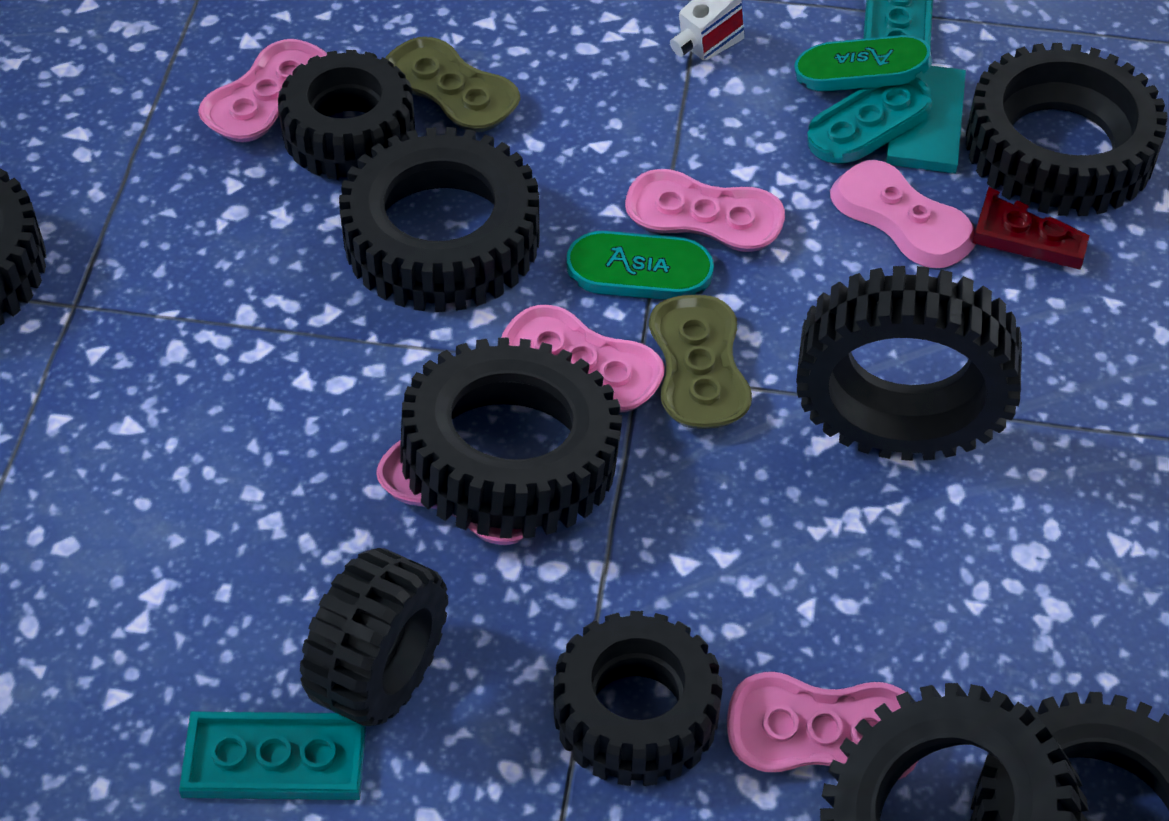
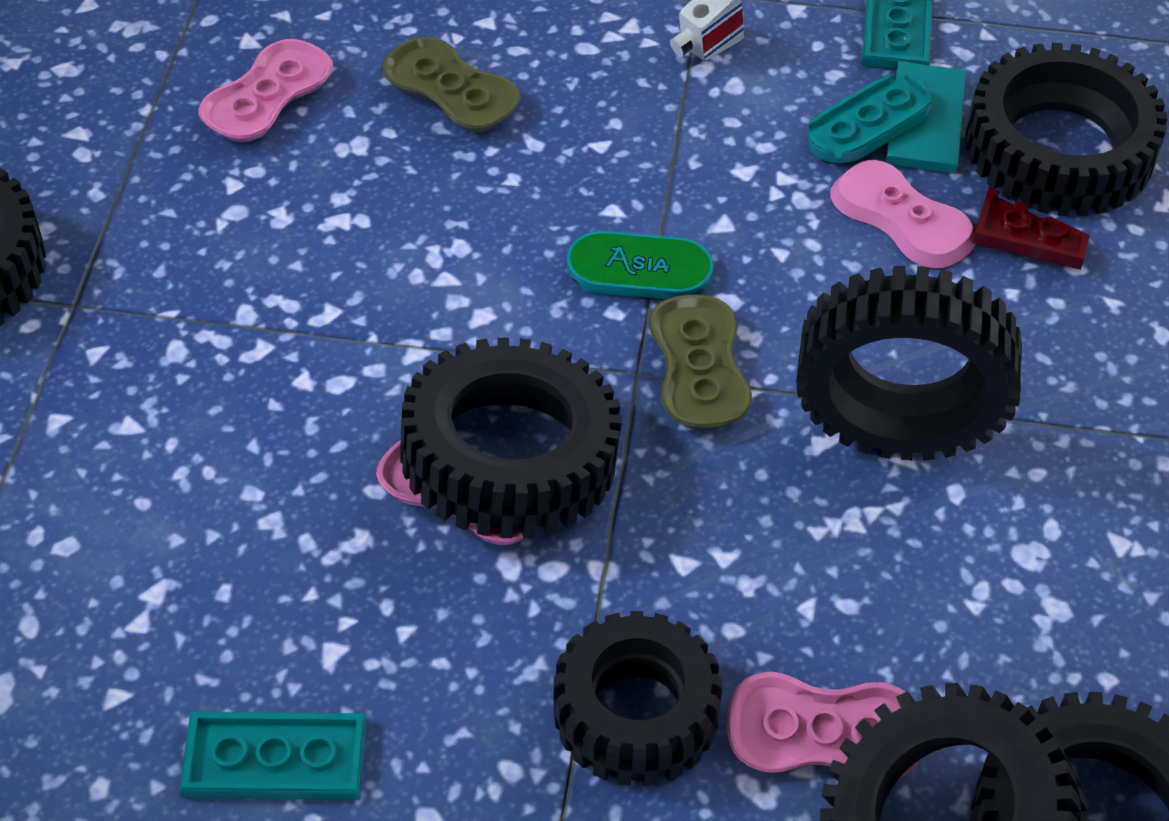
(338, 85): black tyre -> none
(373, 636): black tyre -> none
(449, 268): black tyre -> none
(626, 365): bright pink plate -> none
(676, 203): bright pink plate -> none
(863, 63): tile -> none

